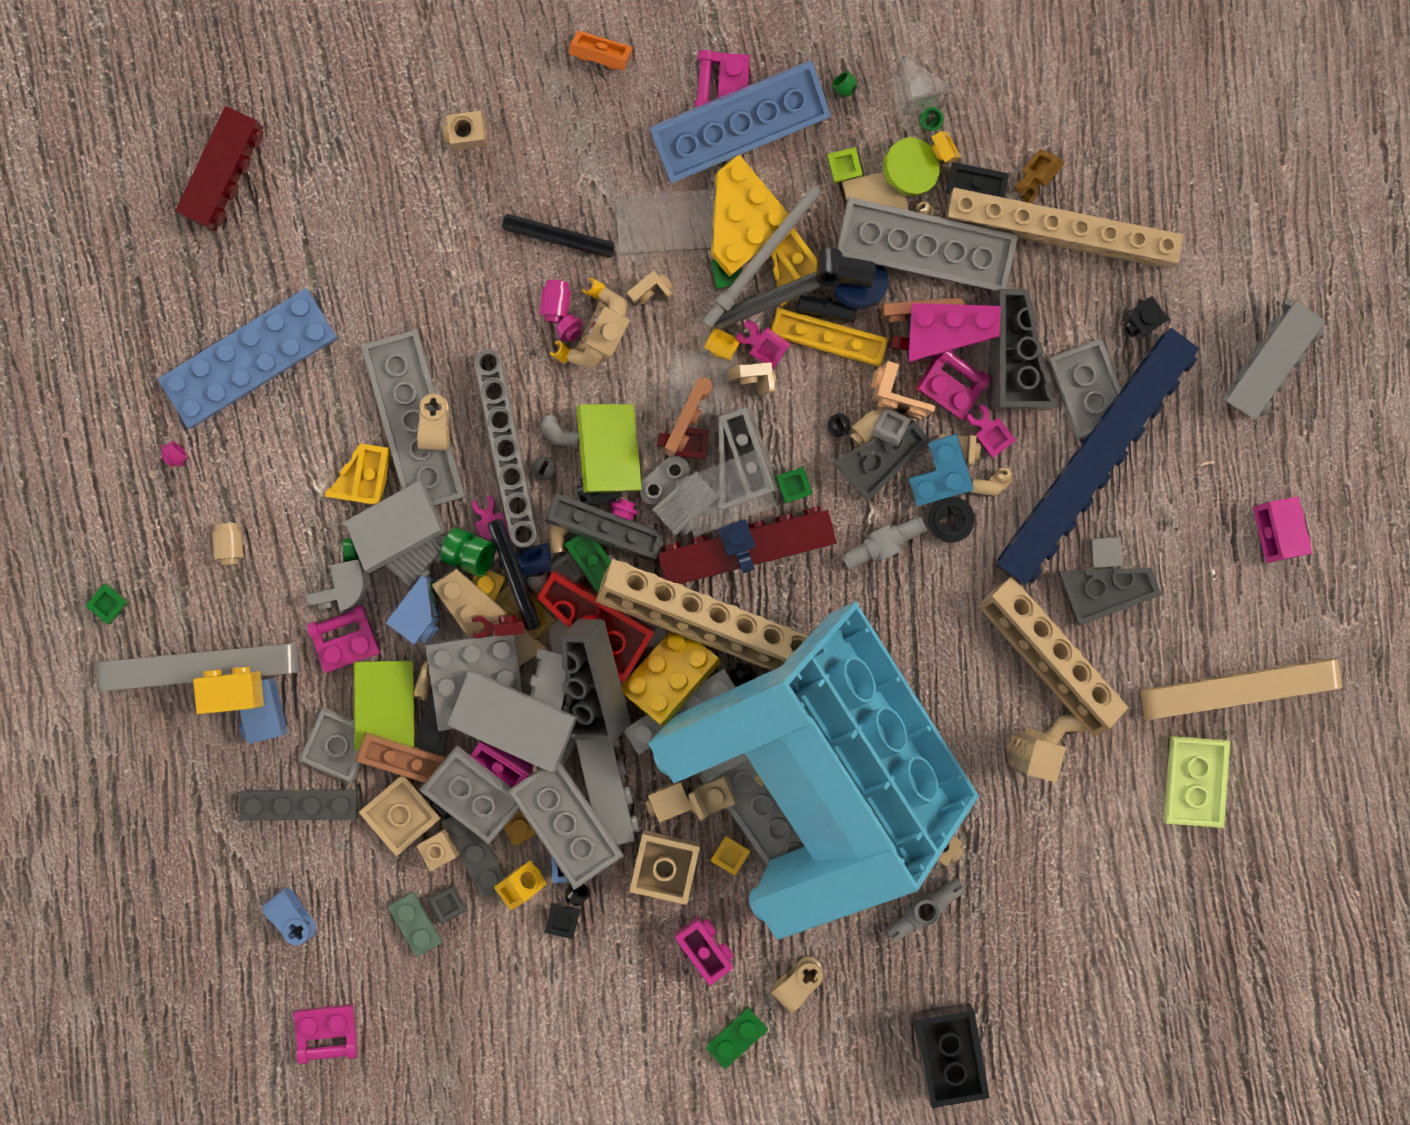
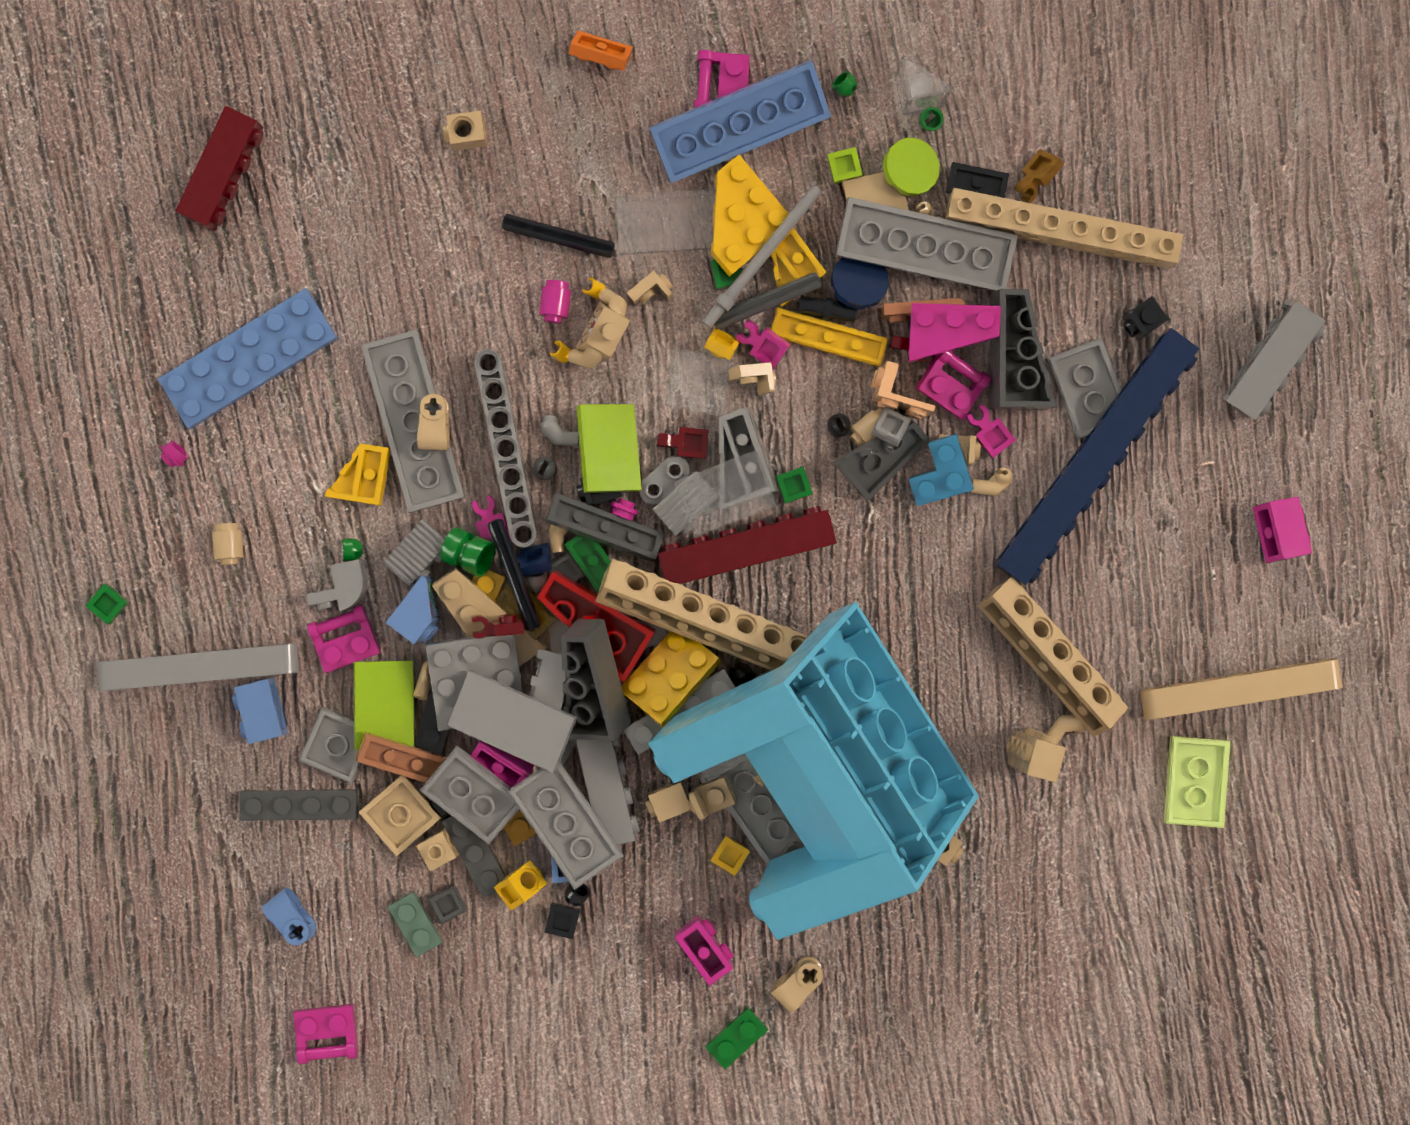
(228, 691): yellow brick -> none
(394, 526): light grey tile -> none
(569, 328): dark pink plate -> none
(665, 867): tan brick -> none
(688, 416): nougat plate -> none
(737, 541): dark blue plate -> none
(836, 269): black piece -> none
(884, 542): light grey pin -> none
(938, 900): light grey pin -> none
(944, 147): yellow plate -> none
(950, 1055): black brick -> none
(957, 507): black gear -> none
(1106, 552): light grey tile -> none
(1106, 591): dark grey wing -> none

